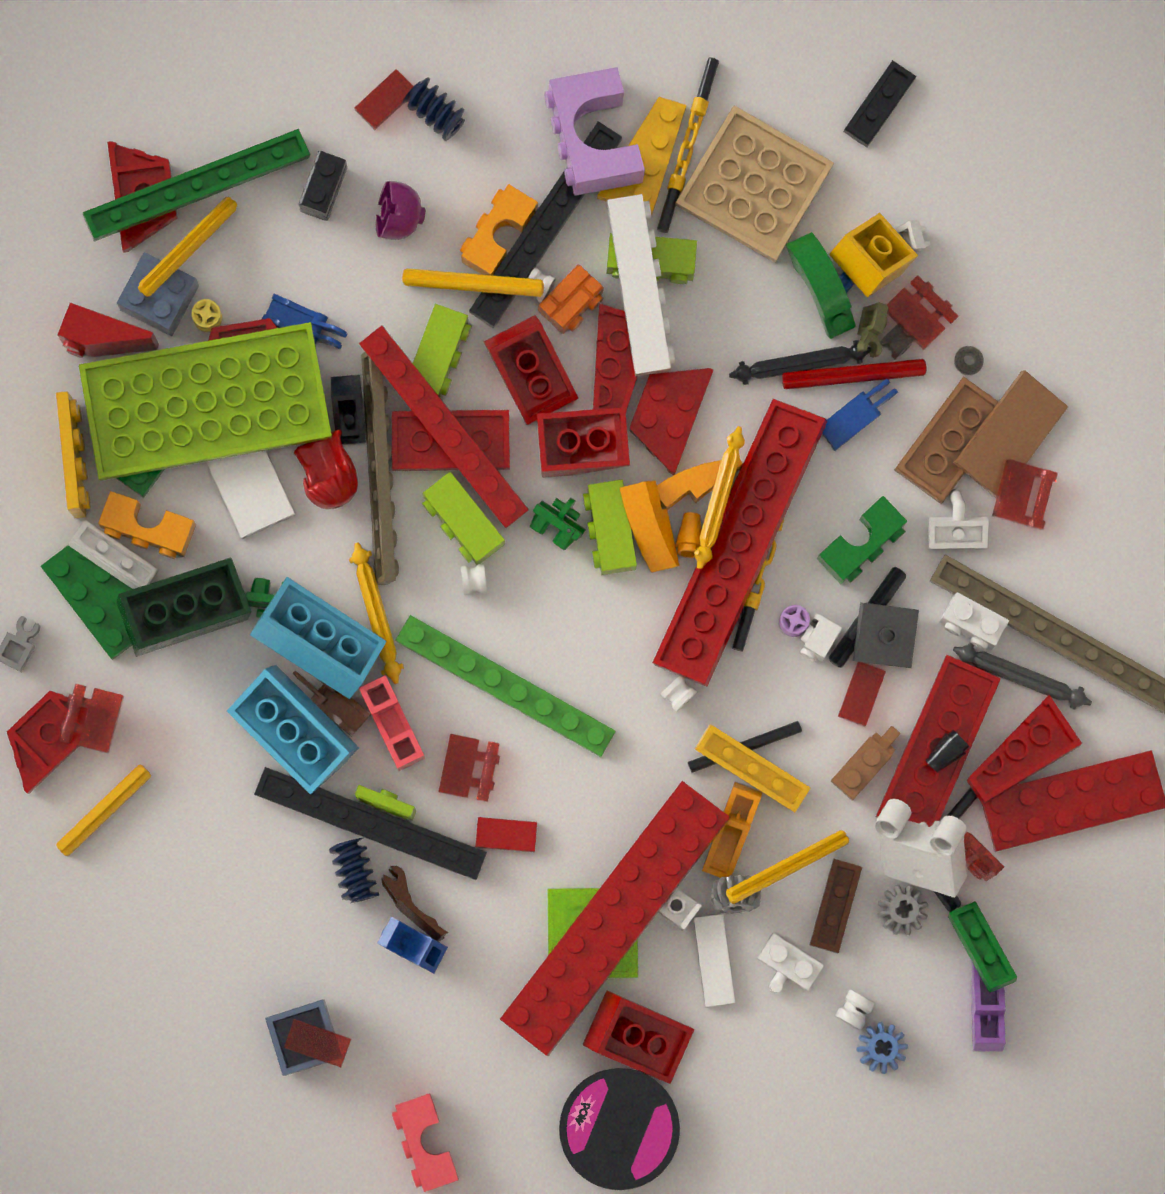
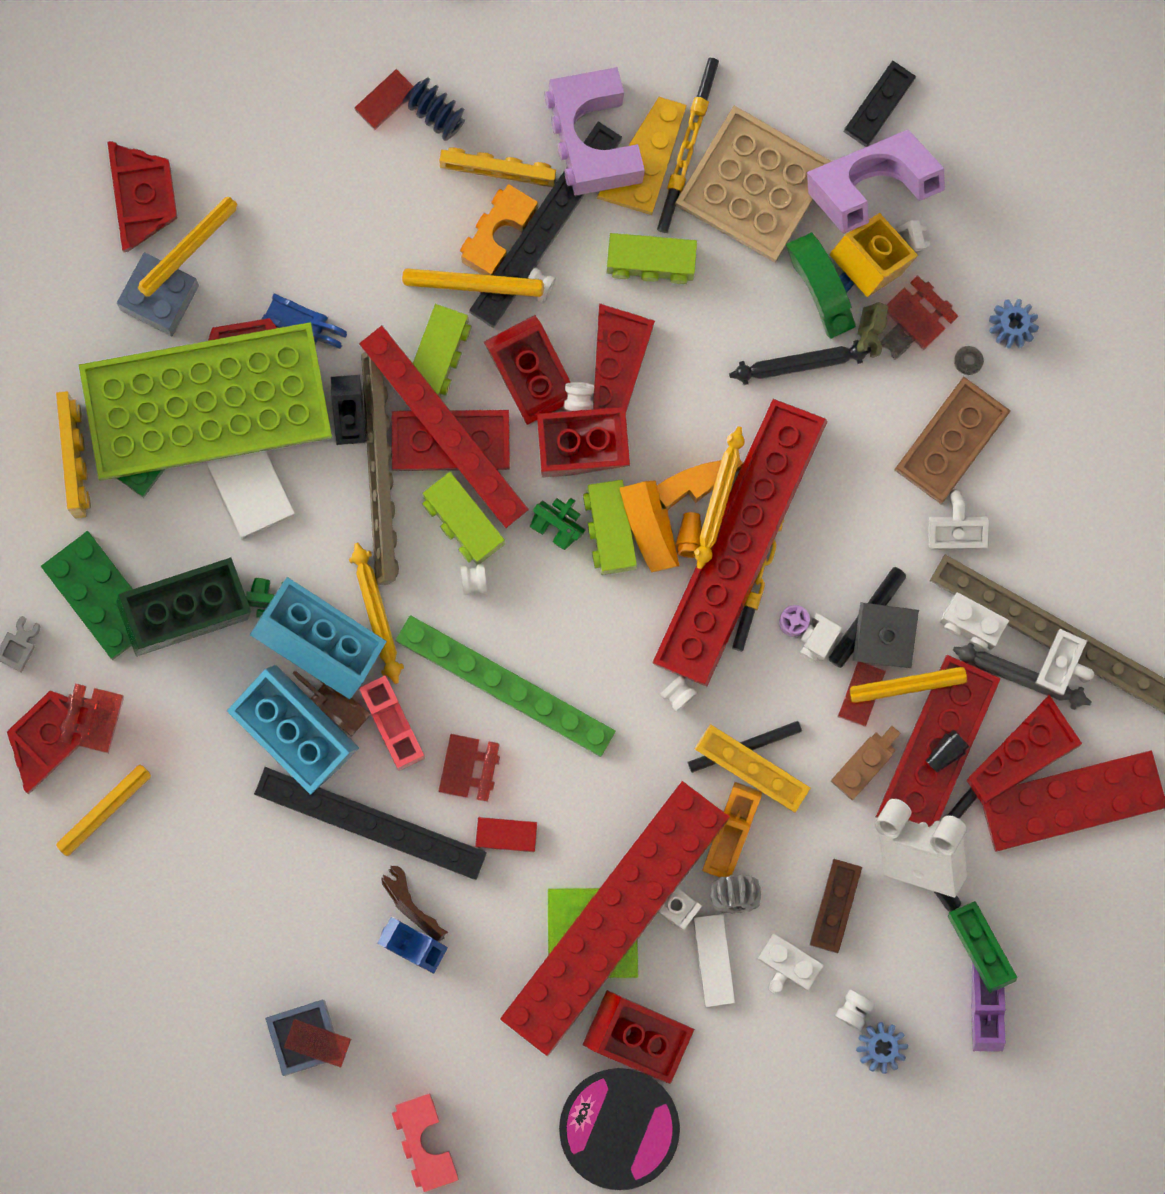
(100, 335): red slope -> none
(112, 556): white tile -> none
(170, 536): light orange arch -> none
(196, 185): green plate -> none
(207, 310): light yellow wheel -> none
(323, 185): black brick -> none
(329, 472): red piece -> none
(353, 871): dark blue piece -> none
(385, 801): lime plate -> none
(399, 211): magenta cylinder -> none
(508, 169): none -> yellow plate
(571, 299): orange brick -> none
(579, 396): none -> white wheel
(639, 285): white brick -> none
(668, 413): red wing -> none
(787, 866): yellow axle -> none
(844, 559): green arch -> none
(853, 374): red axle -> none
(855, 416): blue arm -> none
(894, 902): light grey gear -> none
(897, 157): none -> lavender arch
(908, 684): none -> yellow axle
(980, 860): clear red plate -> none
(1002, 321): none -> medium blue gear
(1011, 431): medium nougat tile -> none
(1016, 491): clear red plate -> none
(1063, 662): none -> white plate

